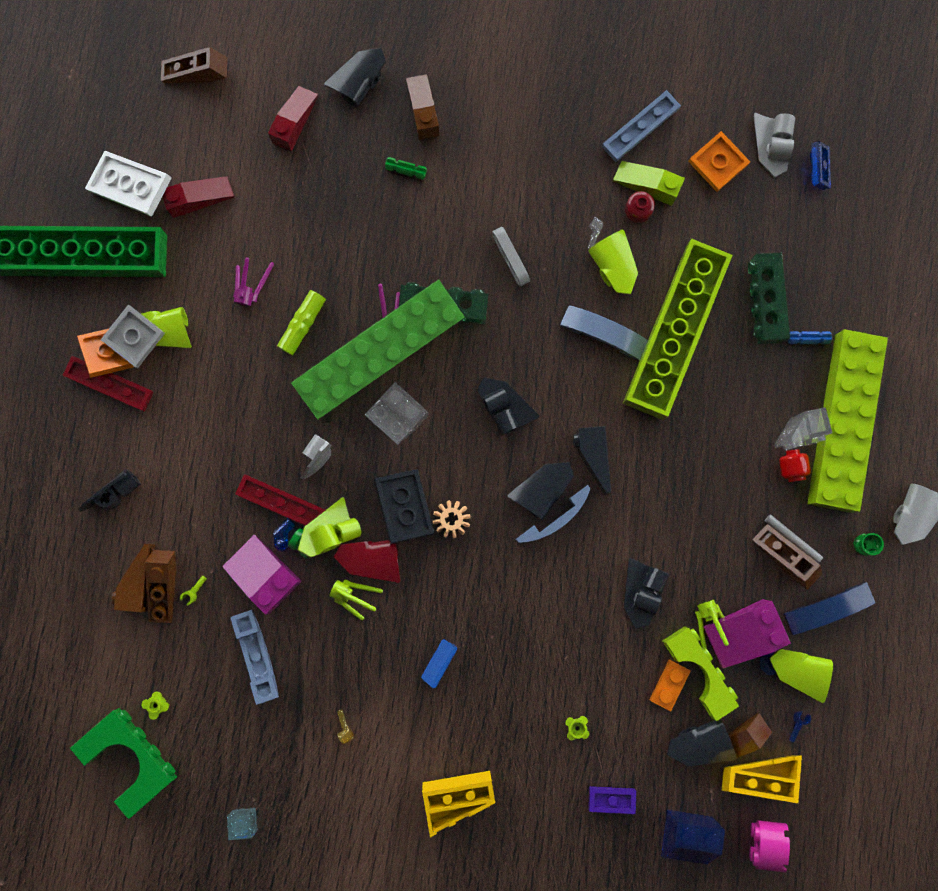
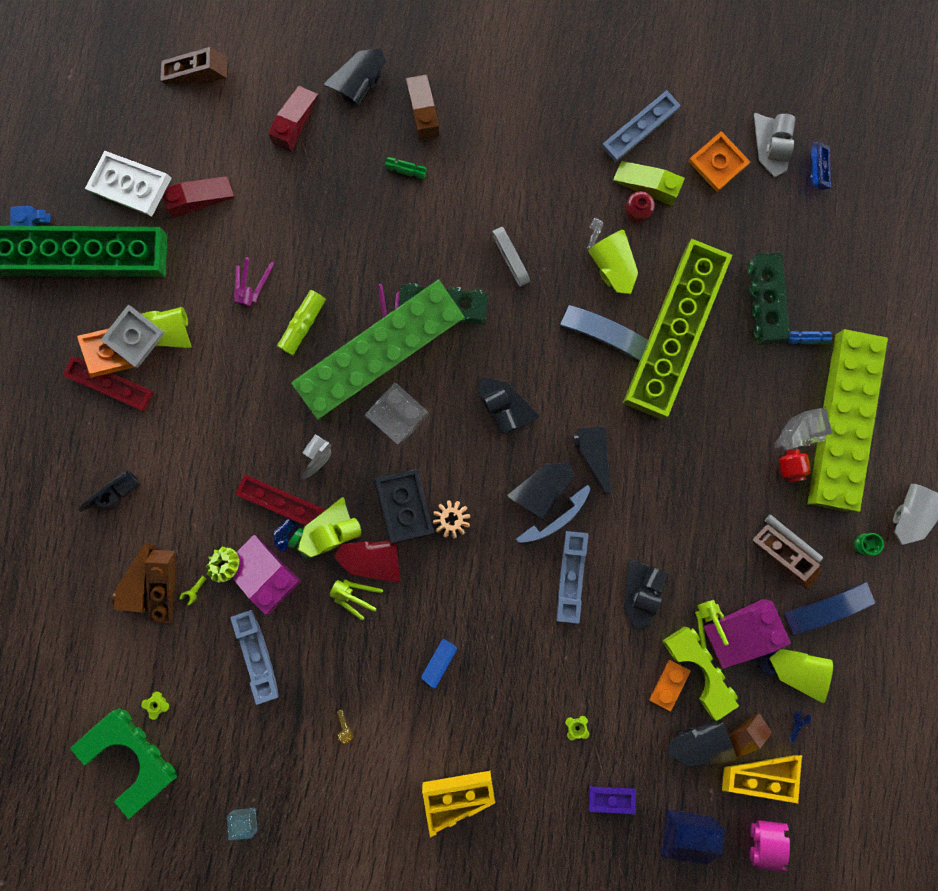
(27, 216): none -> blue plate
(227, 570): none -> lime gear
(571, 577): none -> sand blue slope

